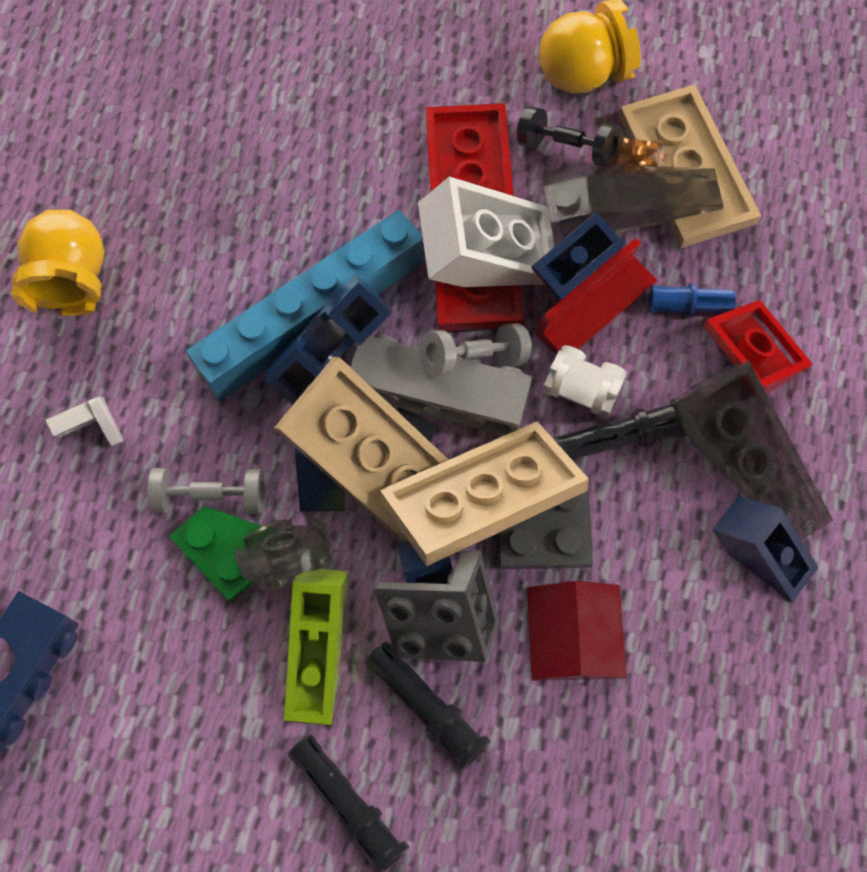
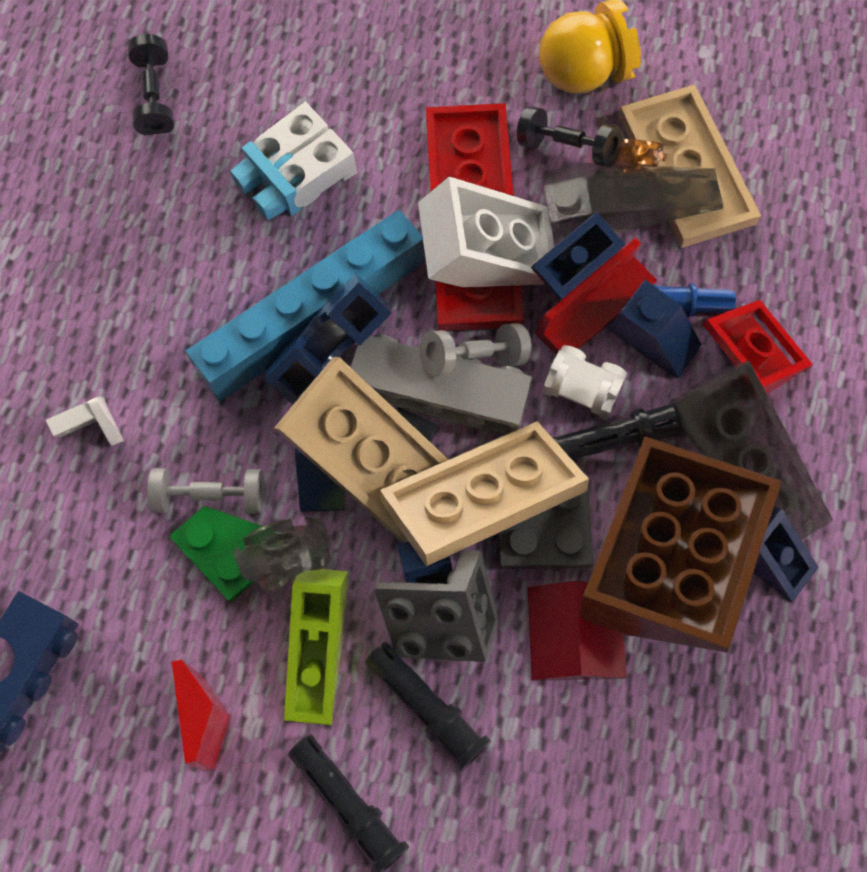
(59, 264): yellow tile -> none
(151, 117): none -> black wheel
(200, 717): none -> red slope
(294, 163): none -> white hips
(657, 329): none -> dark blue slope
(680, 548): none -> reddish brown slope

